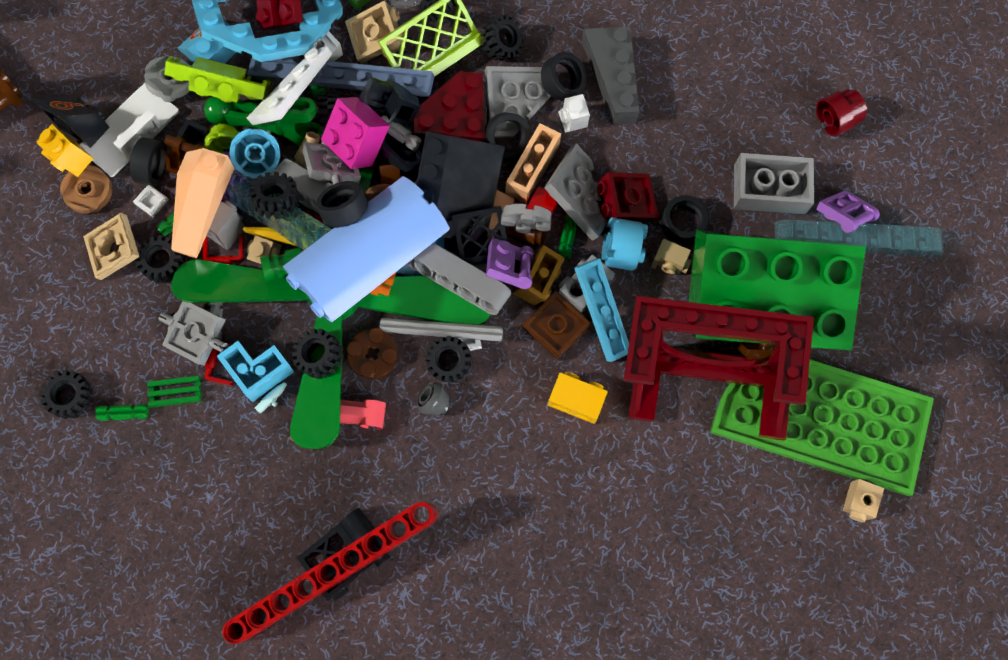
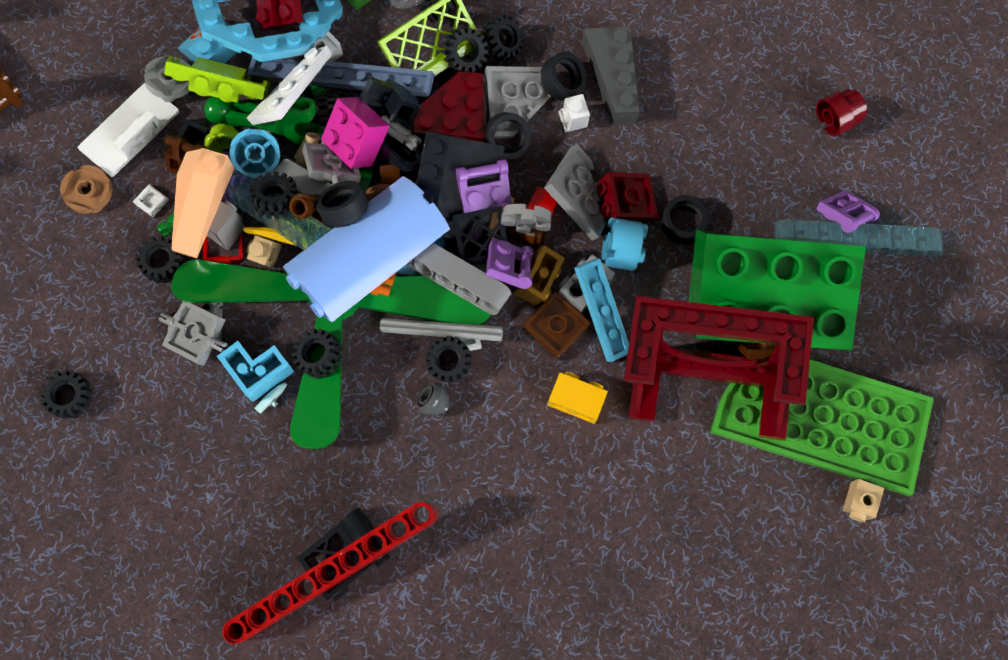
(63, 151): yellow brick -> none
(74, 117): black slope -> none
(100, 241): tan piece -> none
(122, 412): green axle -> none
(148, 161): black tyre -> none
(171, 382): green tile -> none
(211, 364): red piece -> none
(274, 265): green axle -> none
(303, 205): none -> reddish brown cone
(363, 413): coral piece -> none
(370, 27): tan plate -> none
(374, 339): reddish brown plate -> none
(478, 50): none -> black tyre
(484, 194): none -> medium lavender plate
(533, 163): light nougat brick -> none
(567, 237): green axle -> none
(672, 258): tan brick -> none
(773, 183): light grey brick -> none

